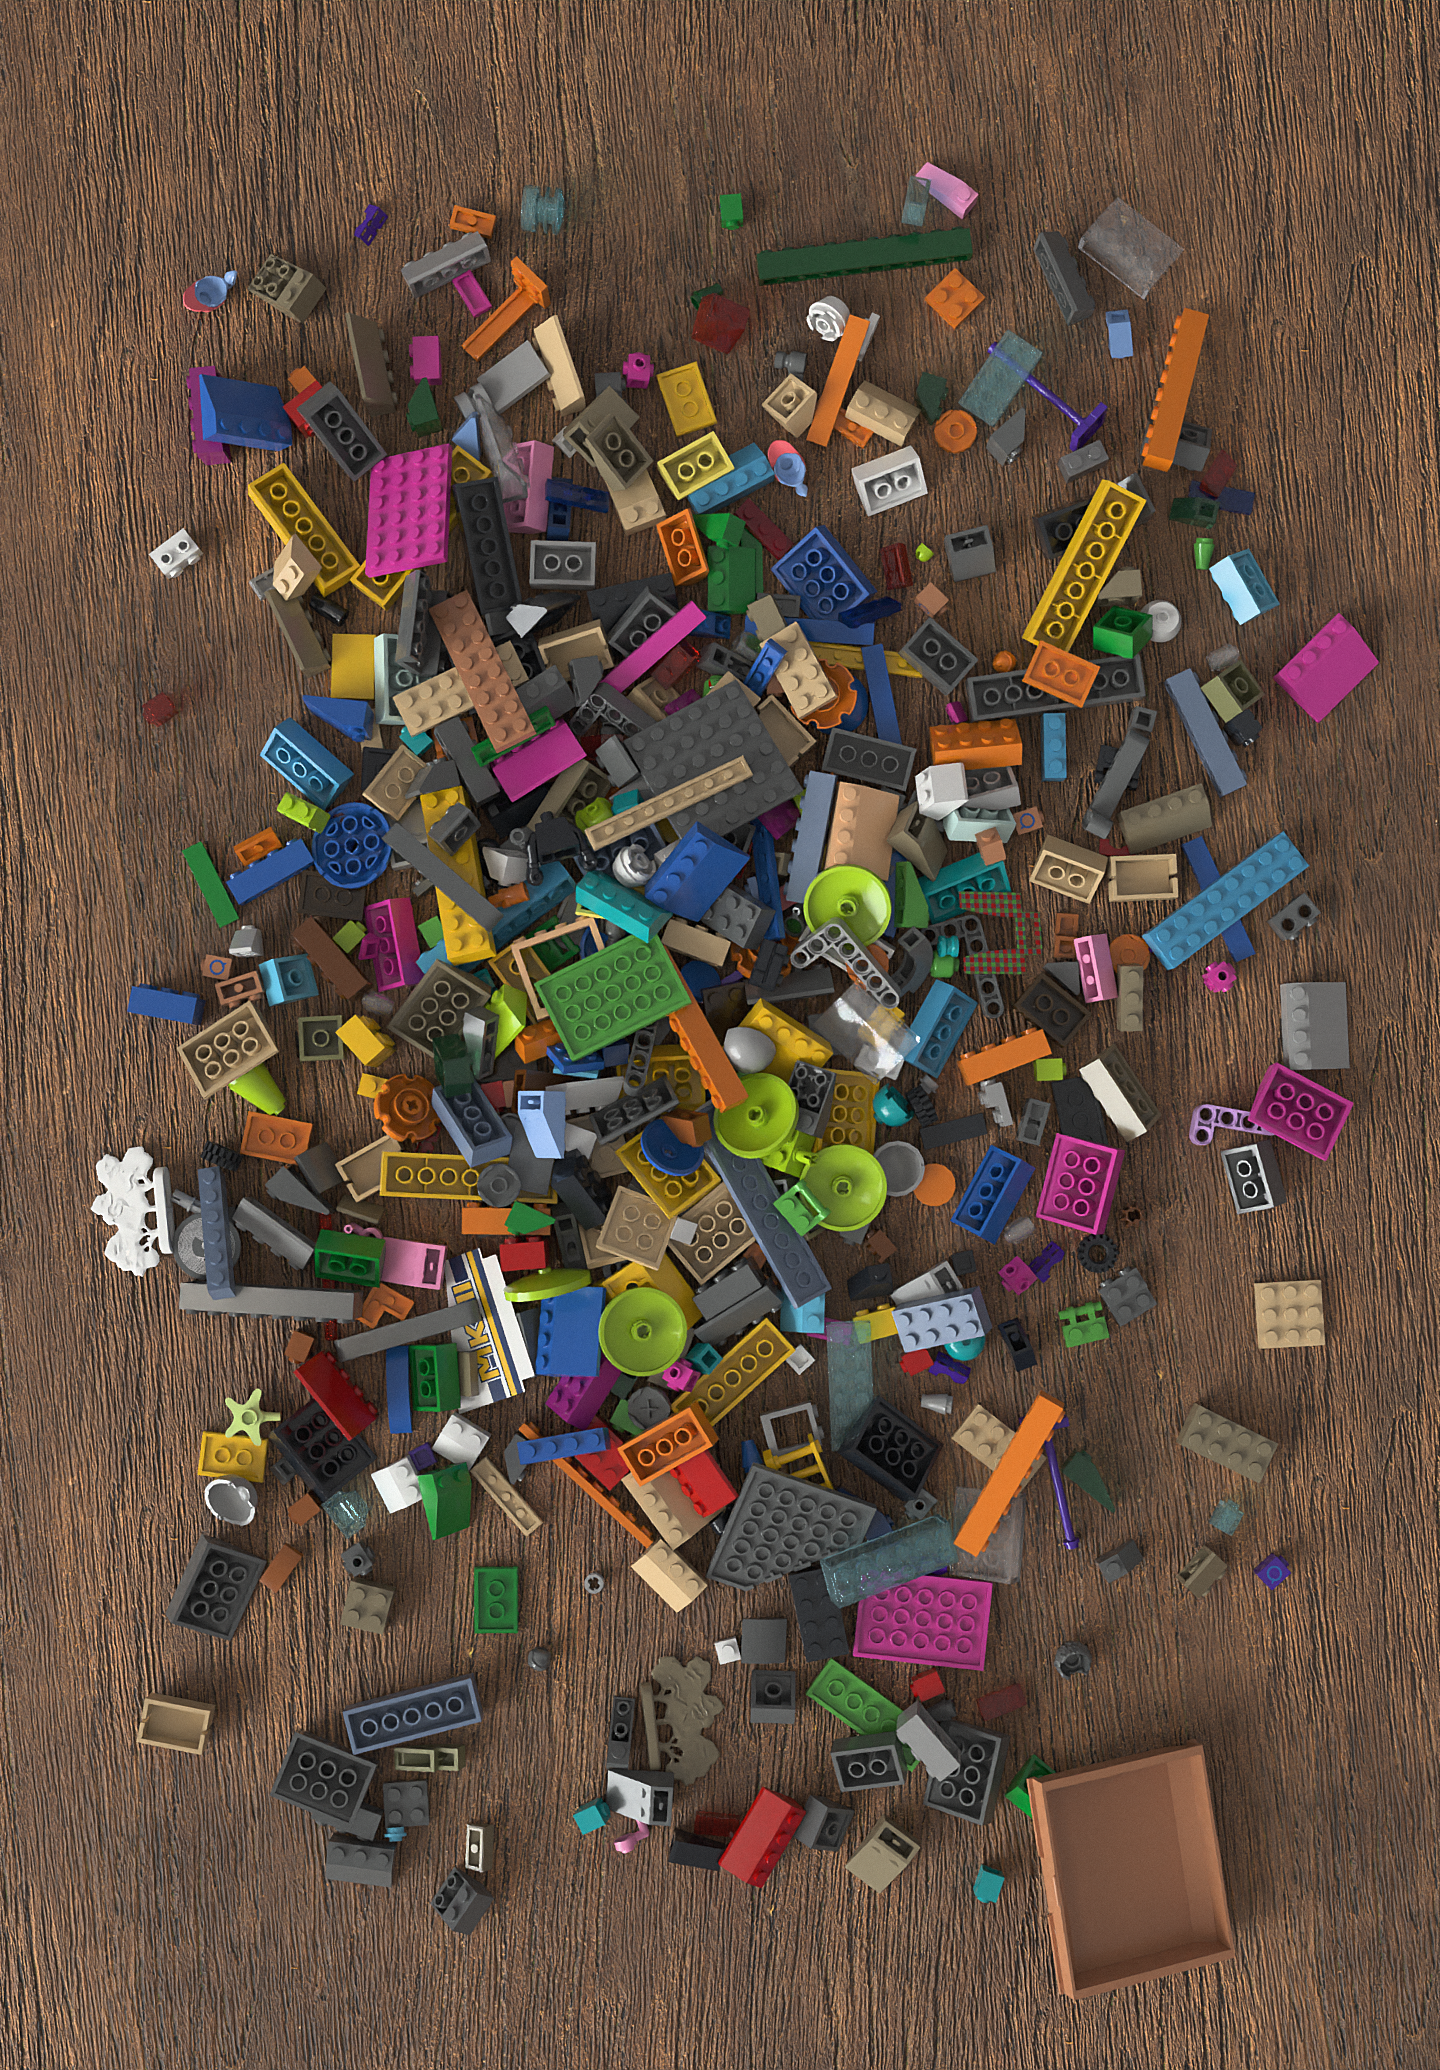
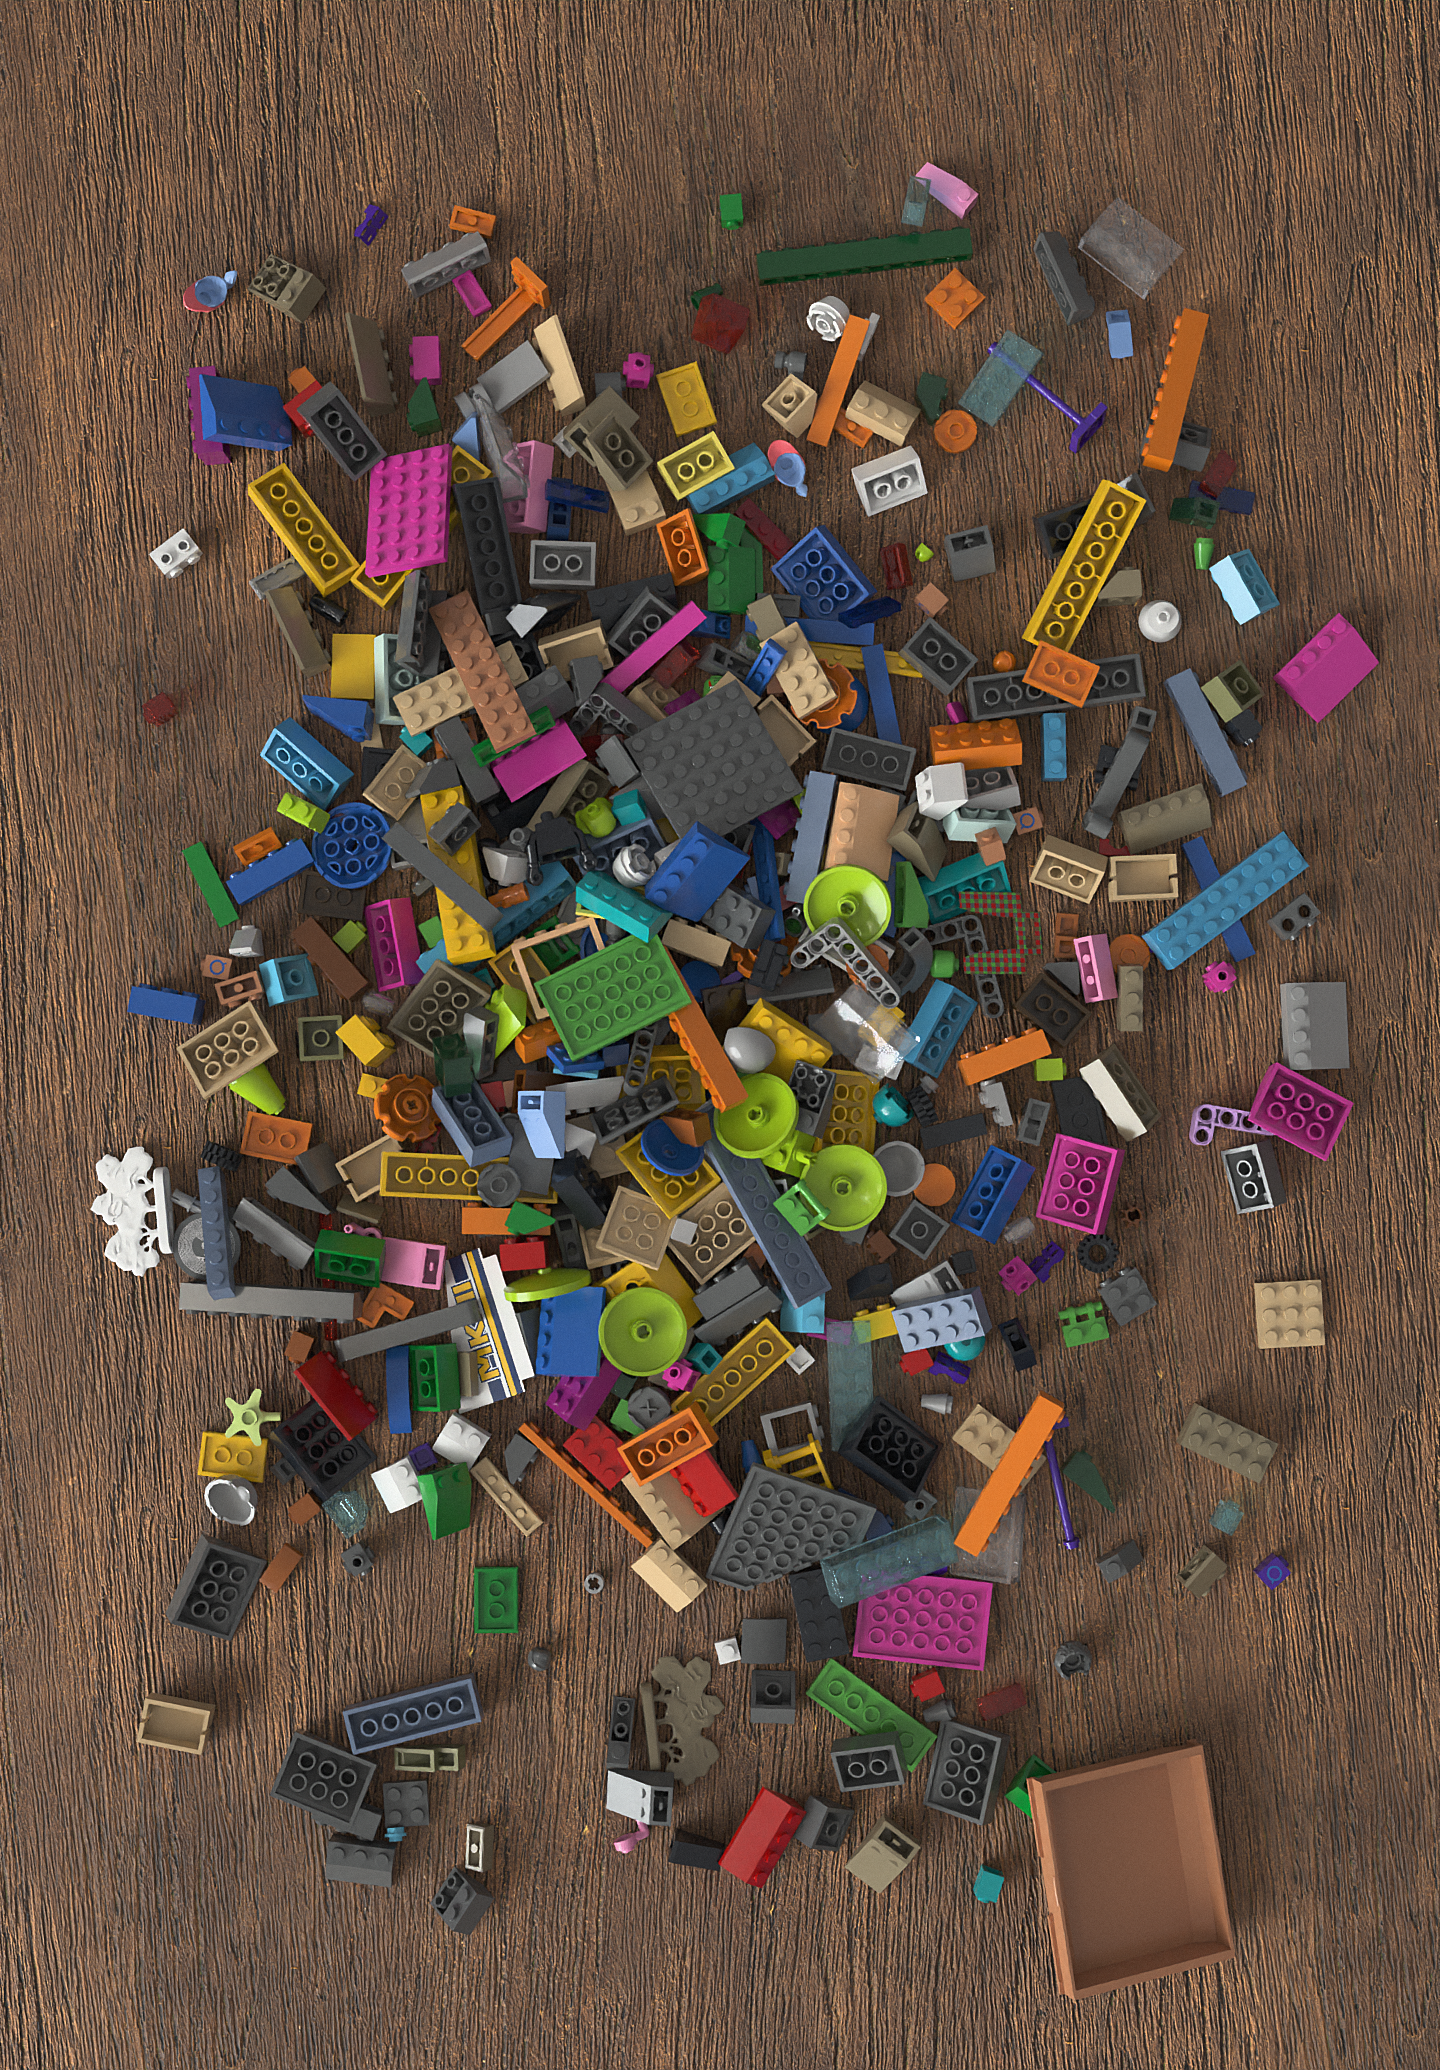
(294, 569): tan slope -> none
(368, 1605): dark tan brick -> none
(369, 947): dark pink slope -> none
(542, 209): clear light blue wheel -> none
(564, 1446): blue brick -> none
(592, 1815): teal brick -> none
(668, 803): tan tile -> none
(716, 1823): clear red slope -> none
(918, 1229): none -> dark grey brick
(928, 1741): light grey brick -> none
(948, 946): teal wheel -> none
(1007, 440): dark grey slope -> none
(1083, 461): flat silver brick -> none
(1122, 632): green brick -> none
(1222, 657): clear brick -> none

